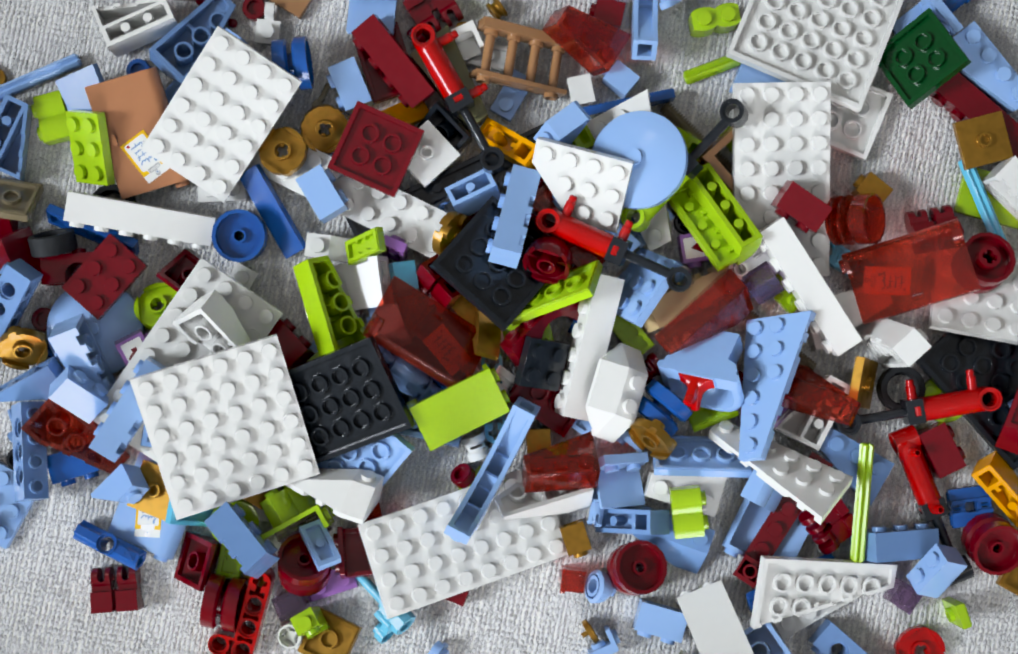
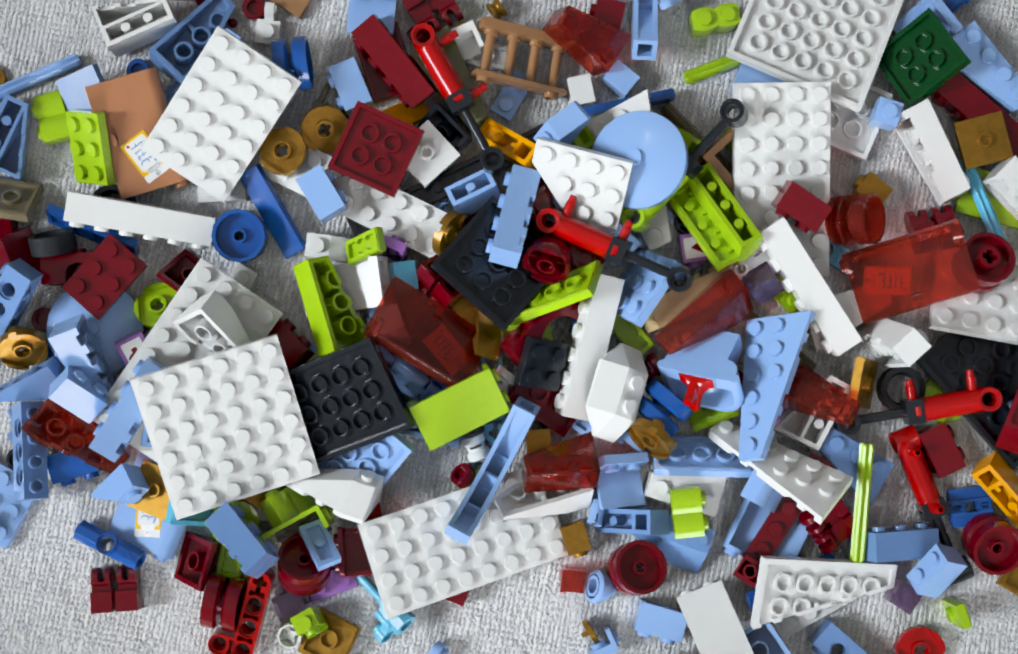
(885, 113): none -> light blue brick
(932, 152): none -> white wedge

